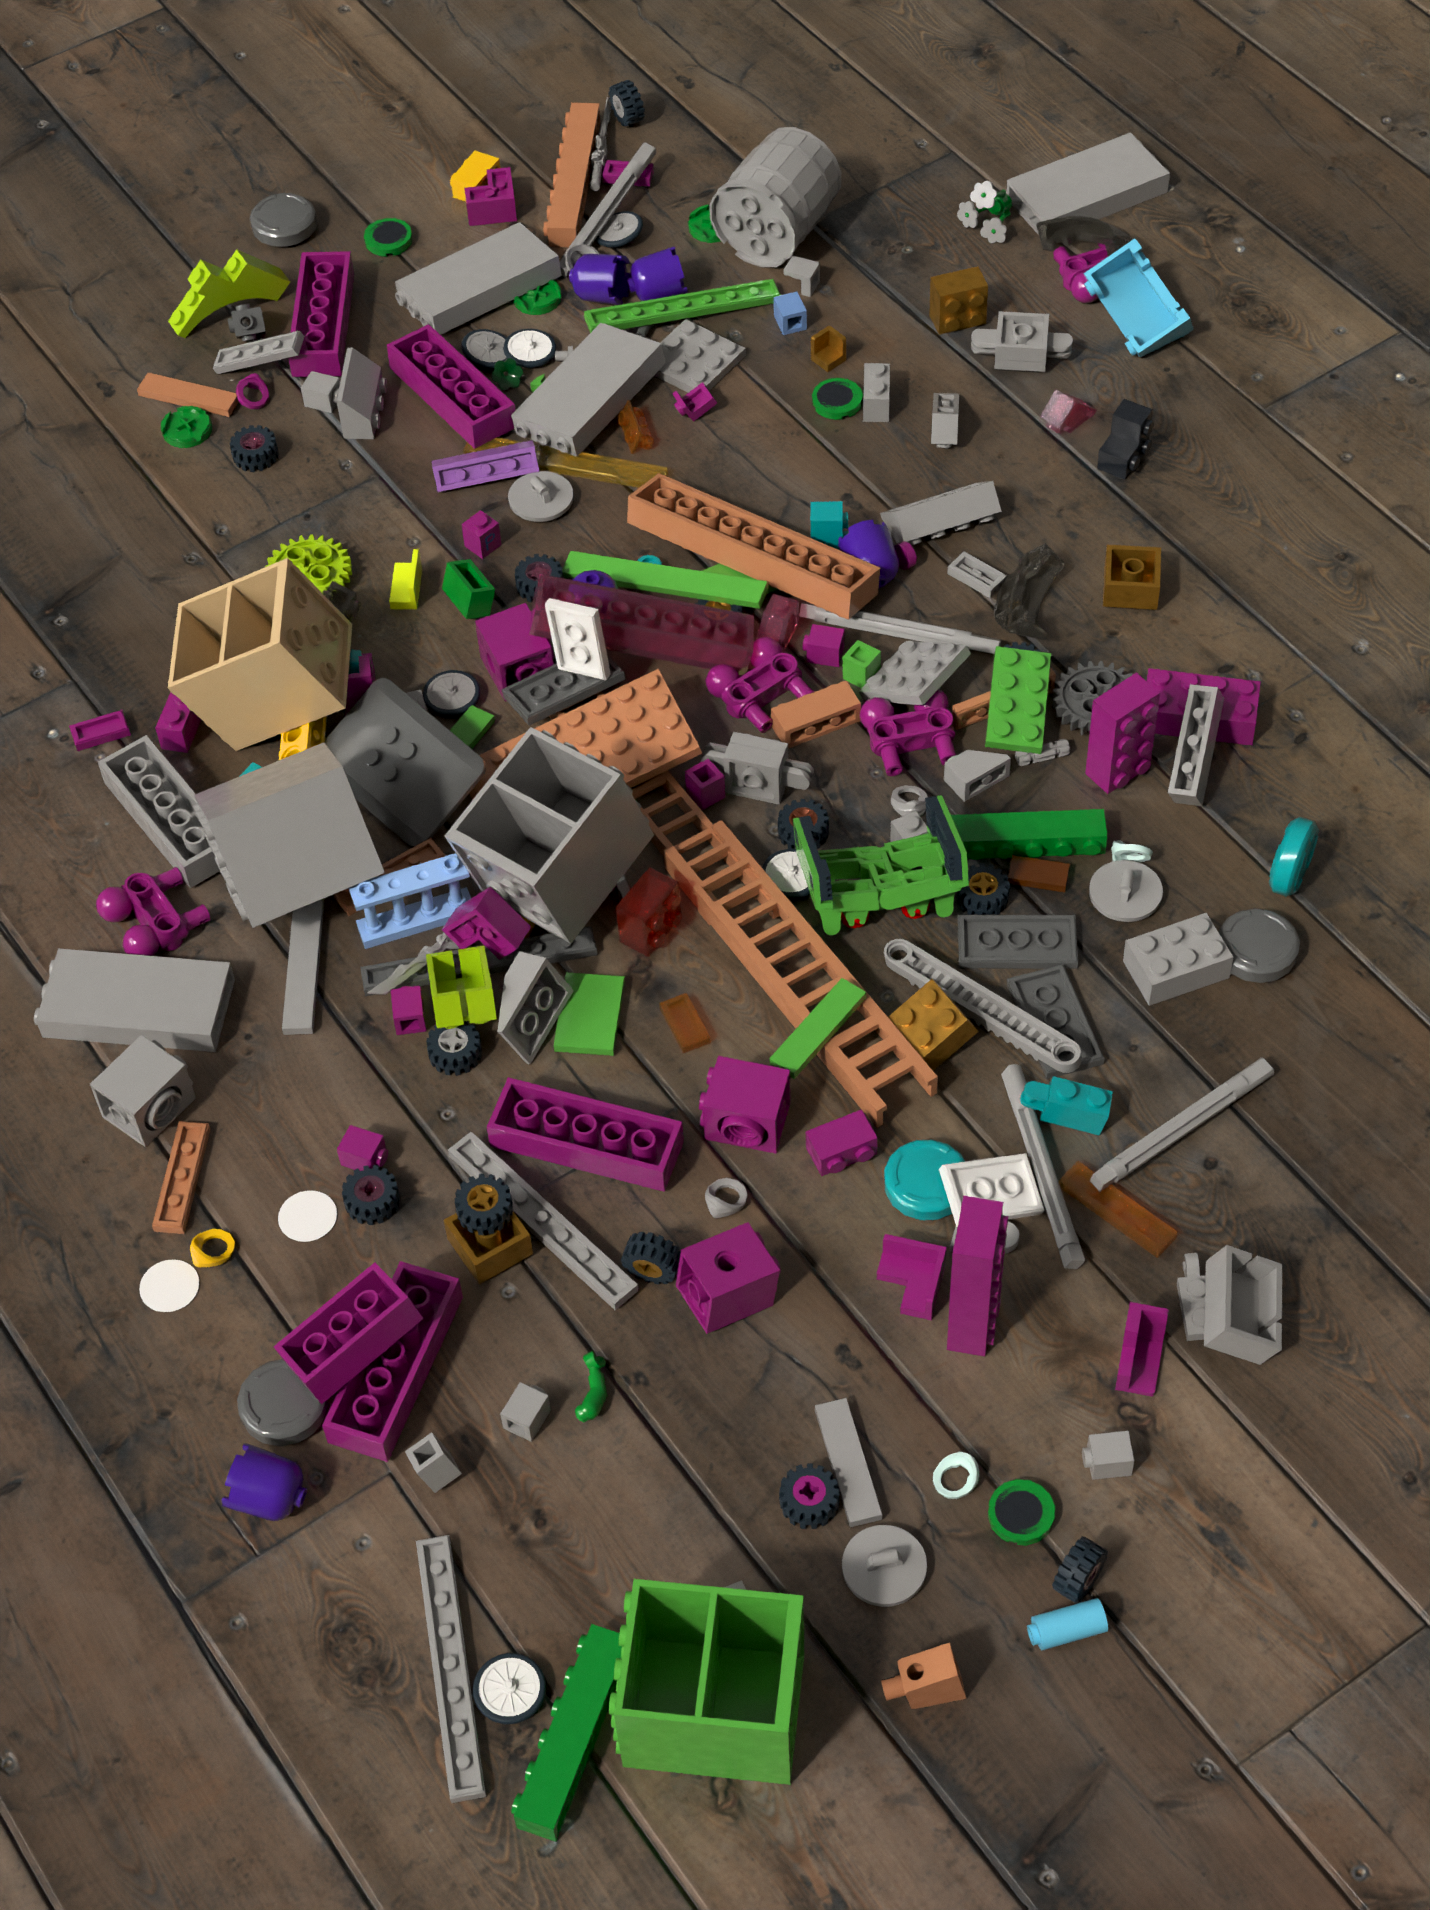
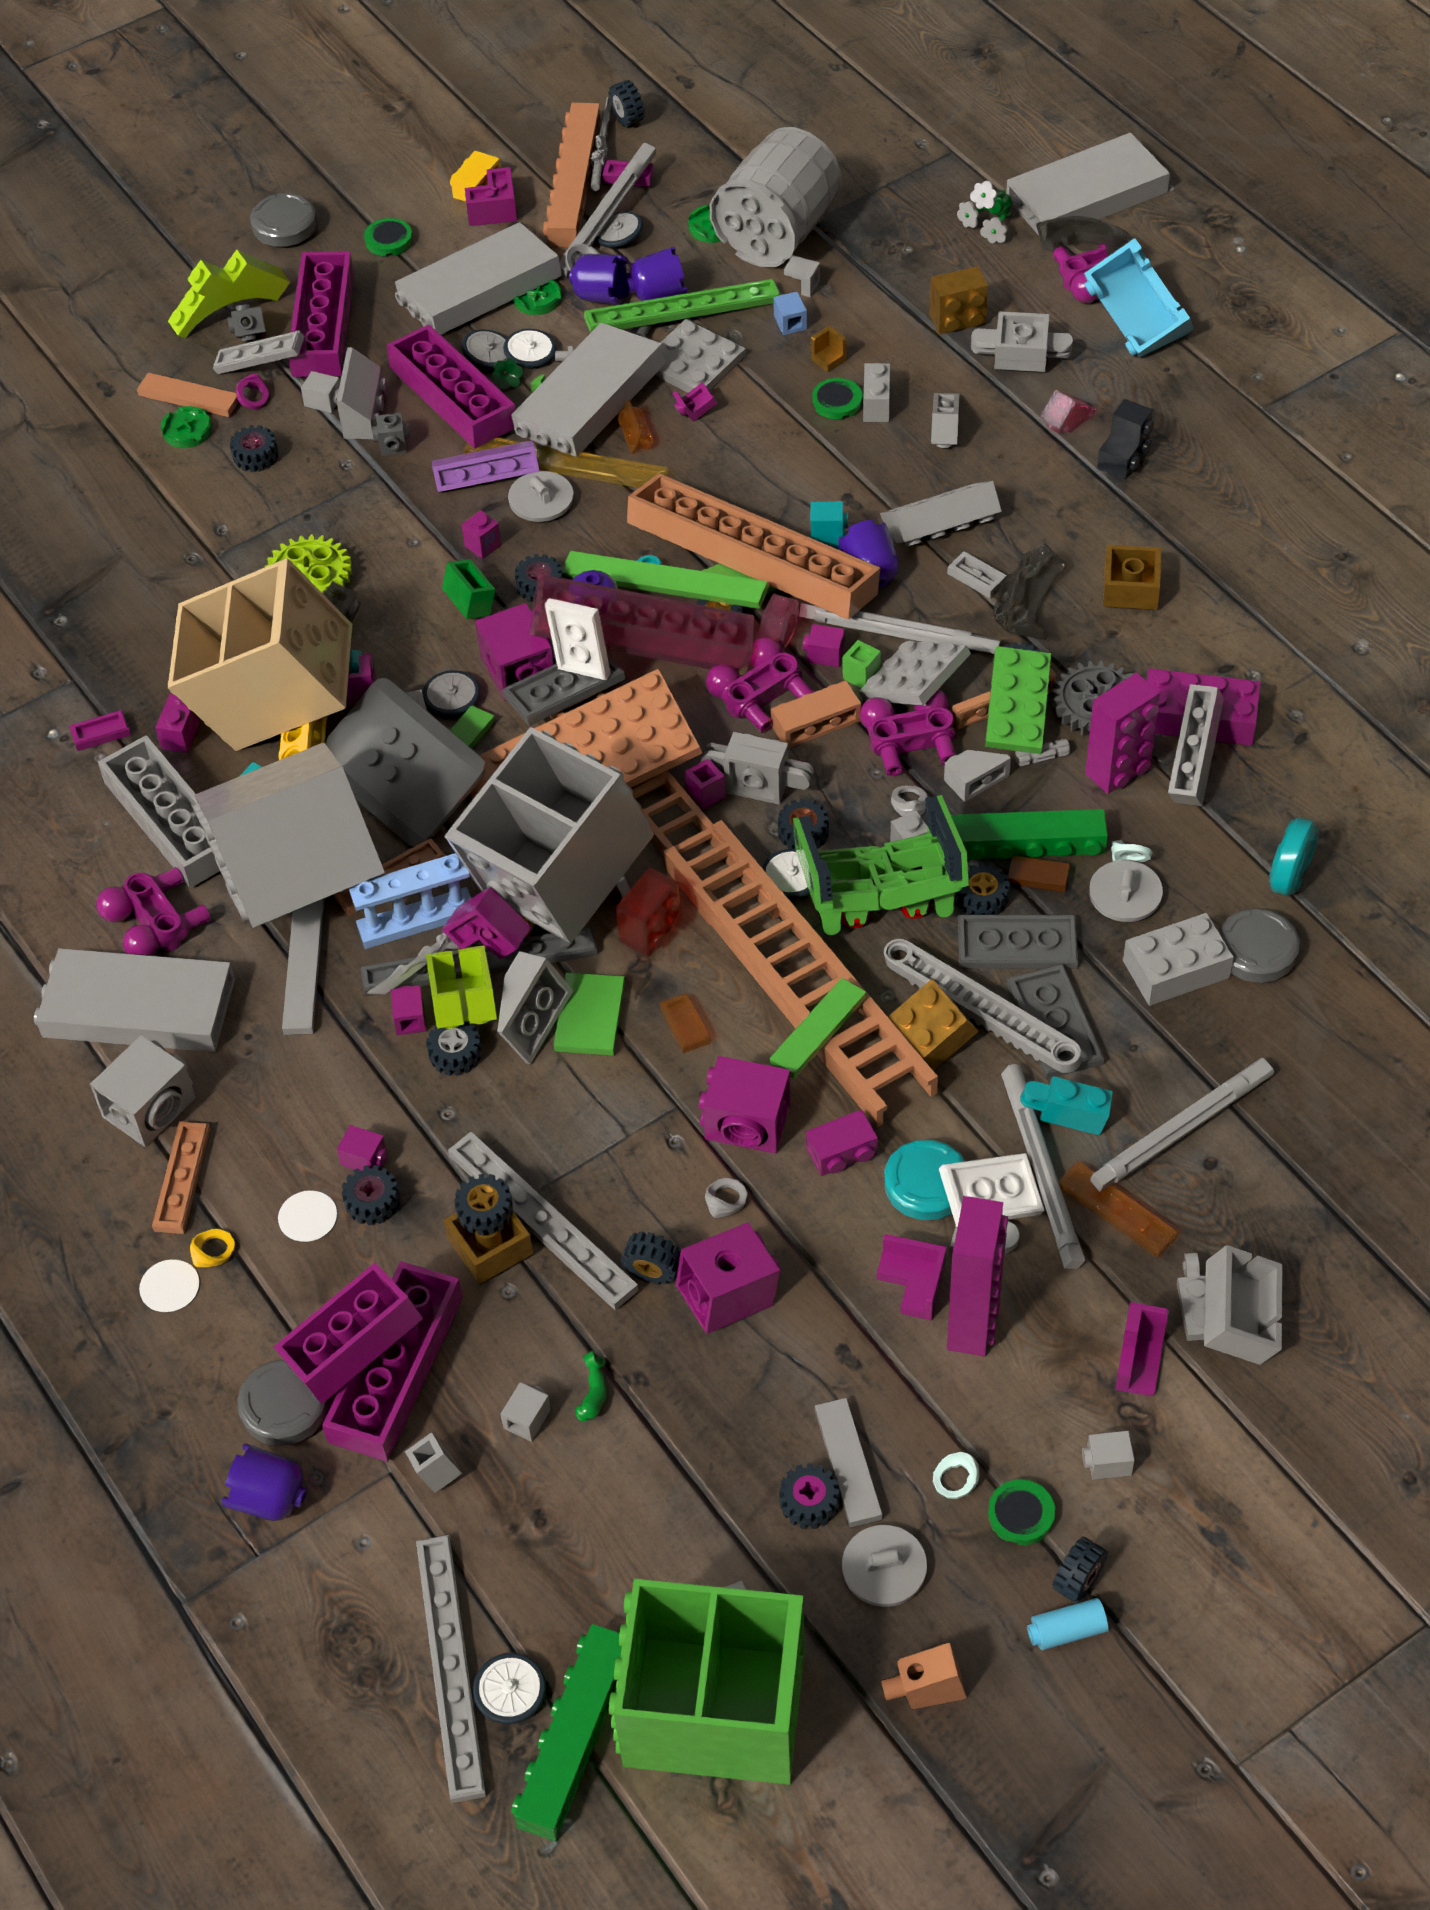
(388, 429): none -> dark grey brick
(406, 583): neon yellow panel -> none
(585, 1134): magenta brick -> none
(906, 555): magenta tile -> none

